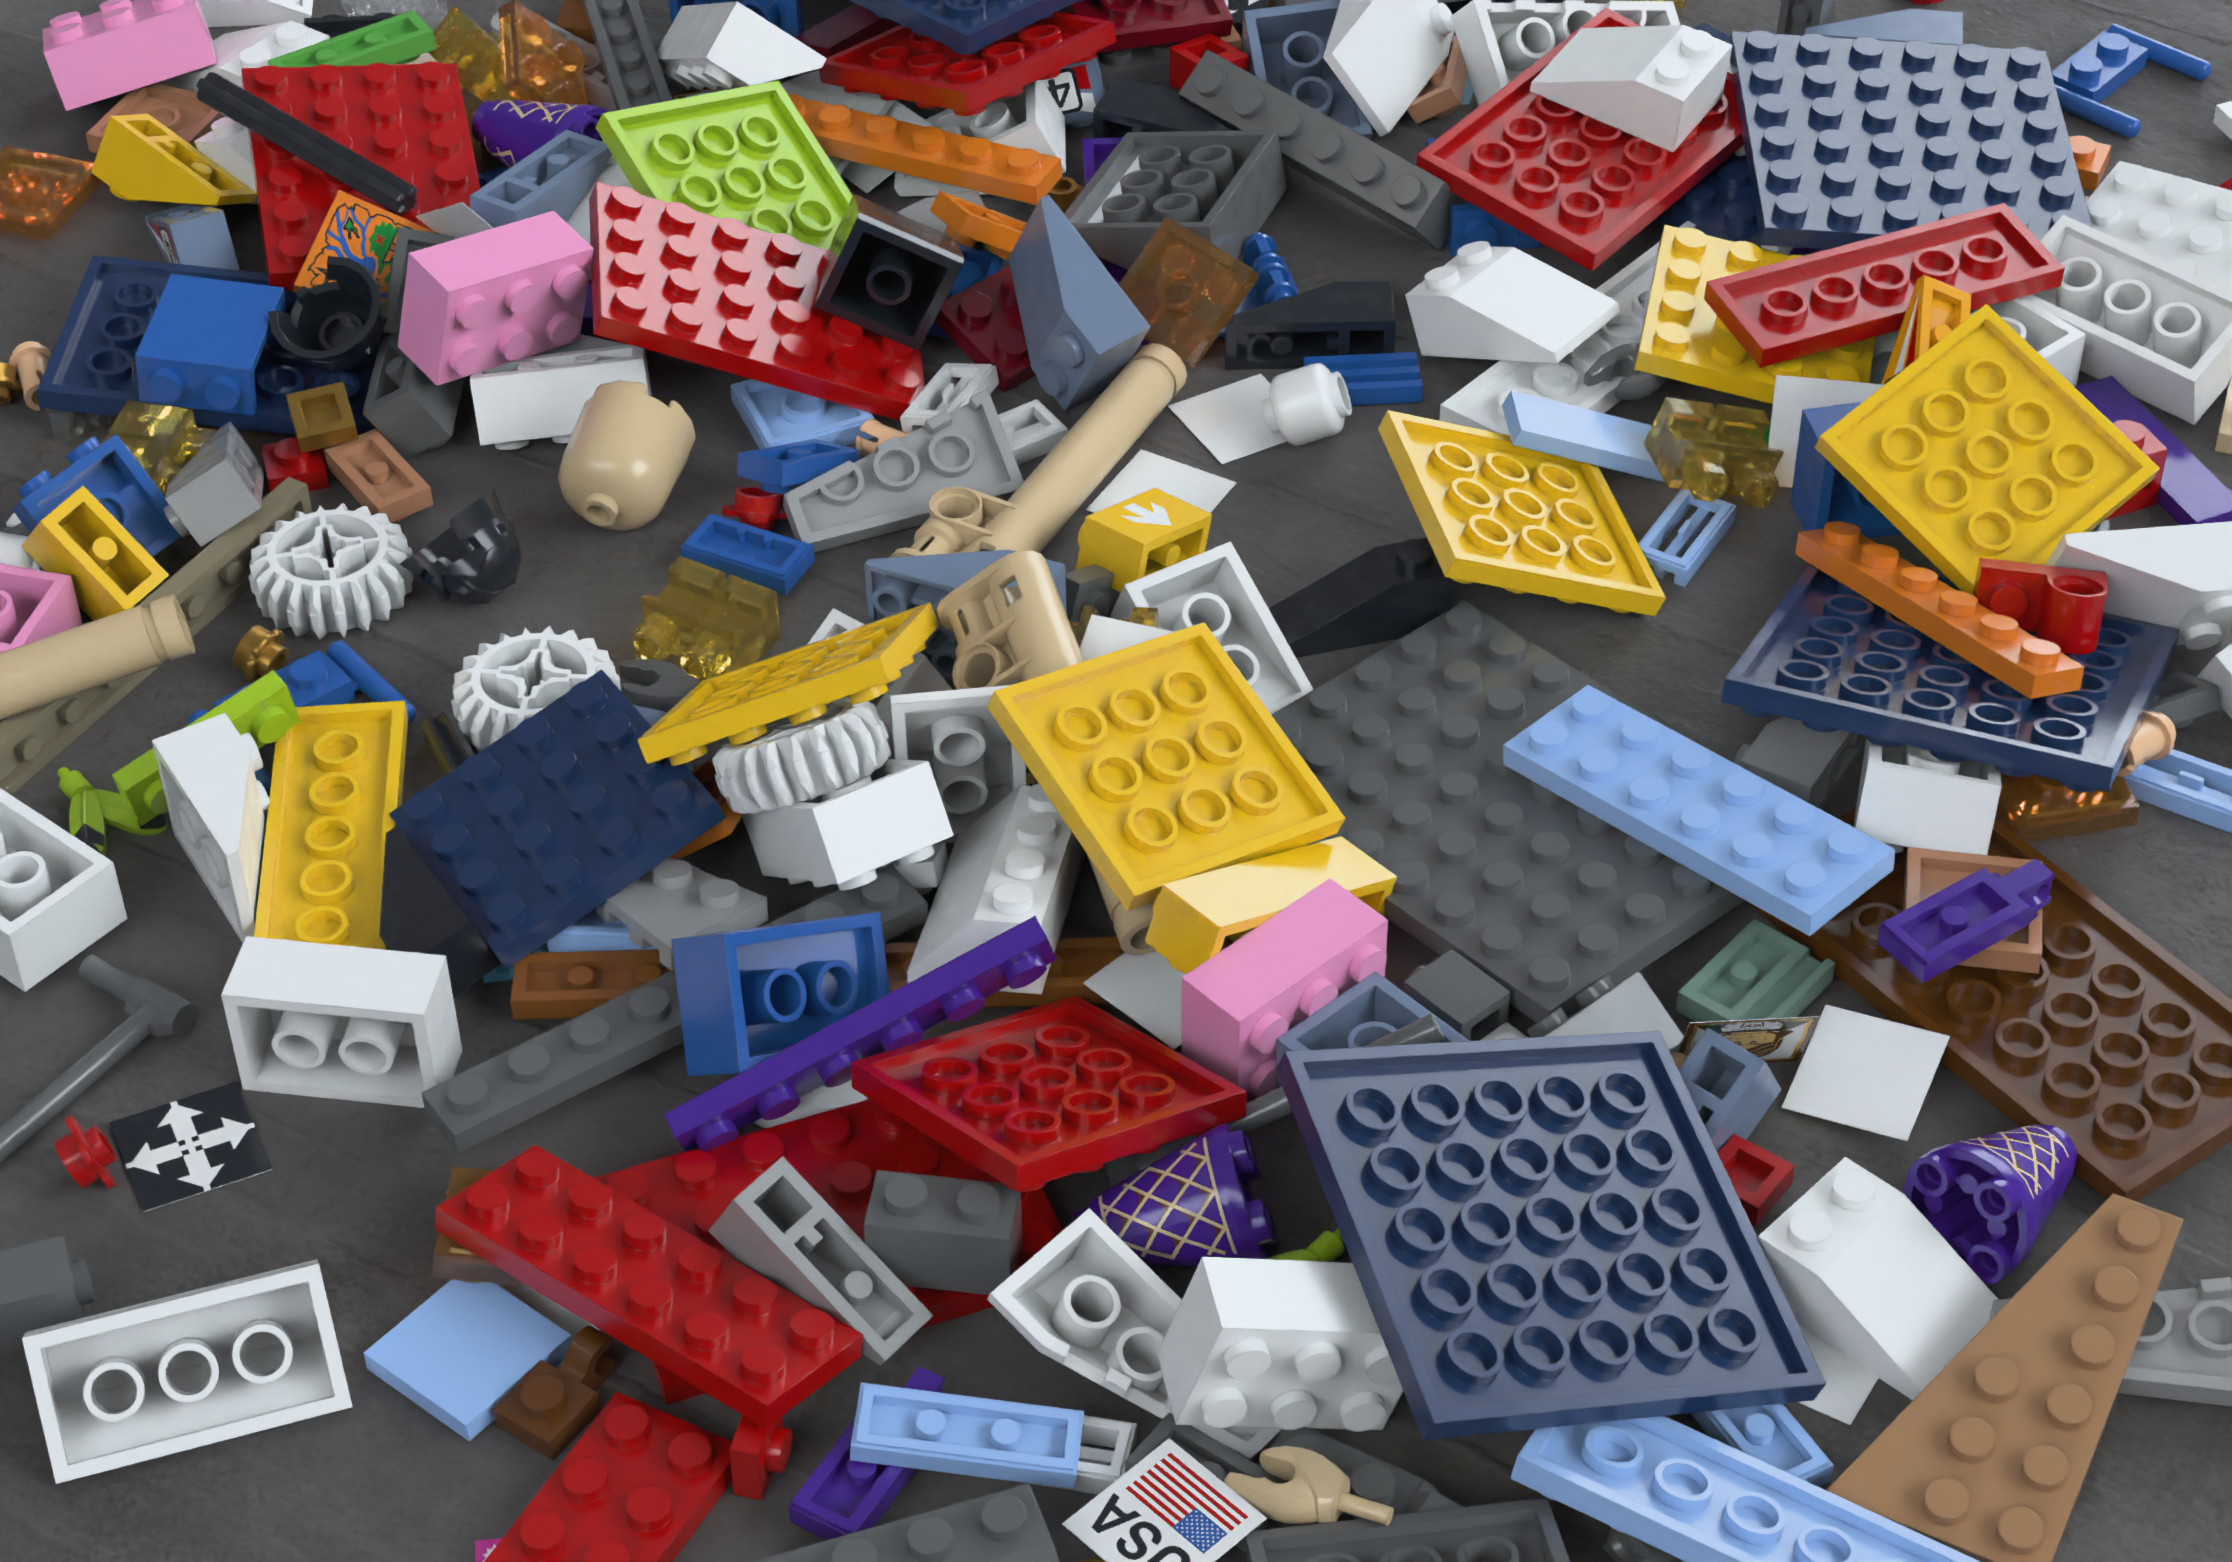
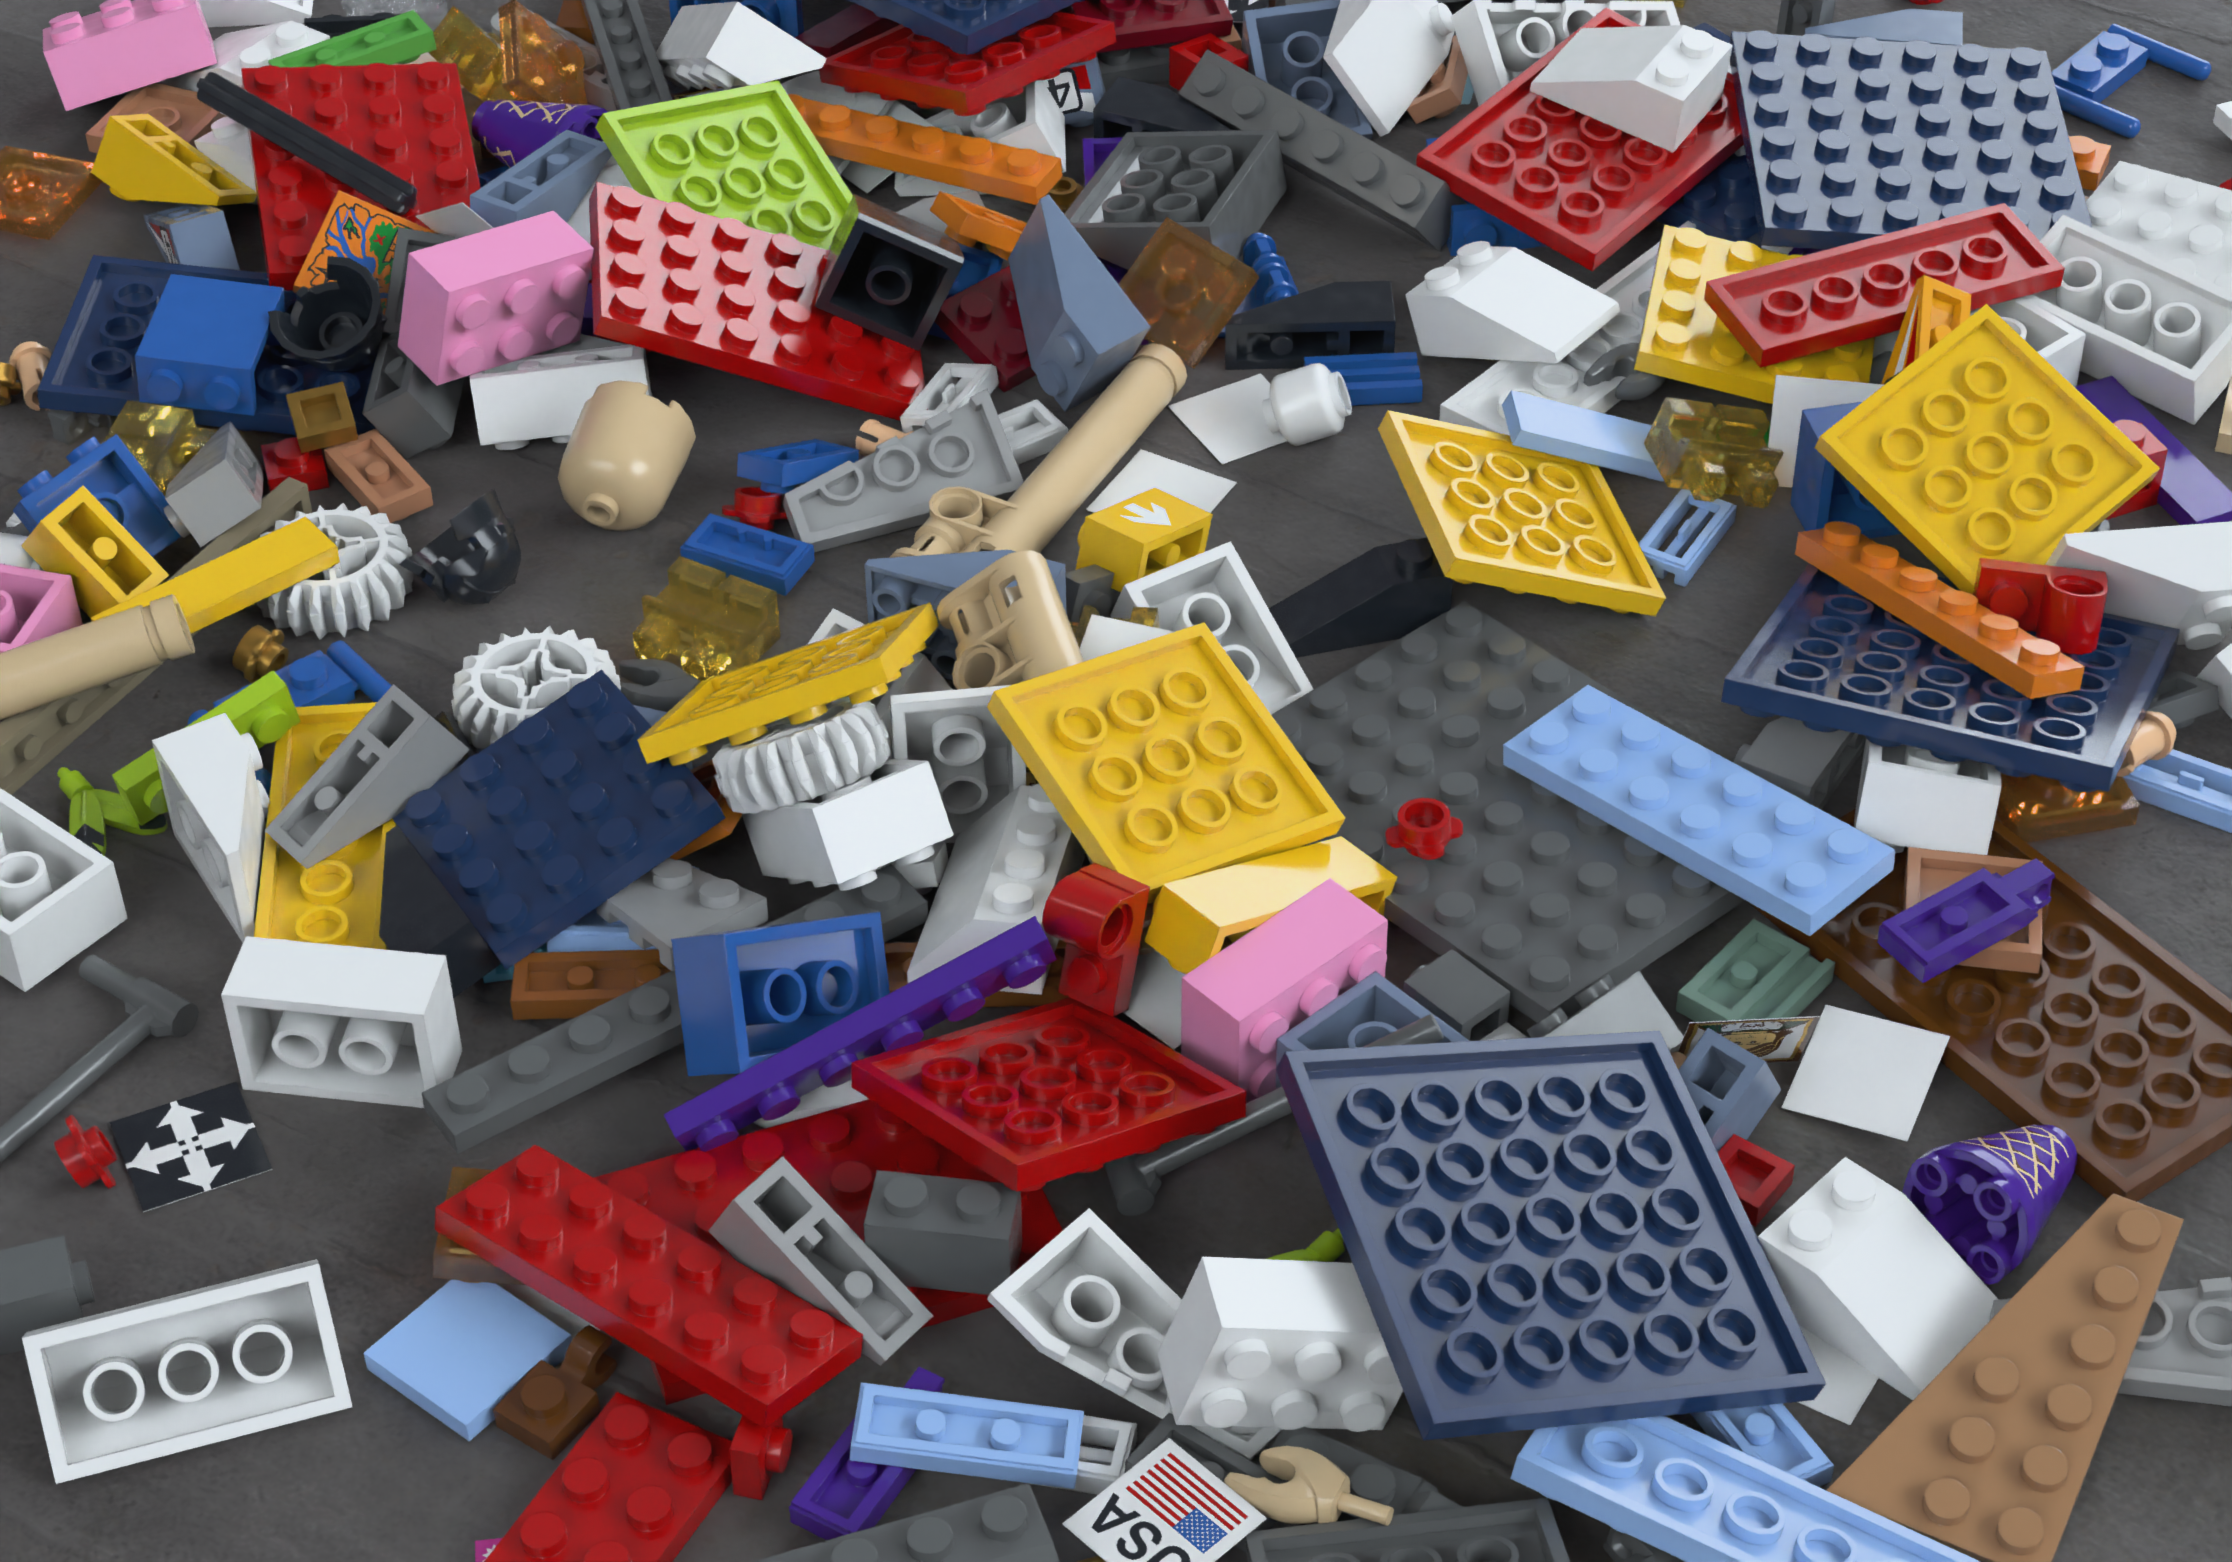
(244, 575): none -> yellow tile
(367, 779): none -> light grey slope
(786, 416): light blue tile -> none
(1102, 926): none -> red plate
(1191, 1204): dark purple cone -> none
(1424, 828): none -> red plate

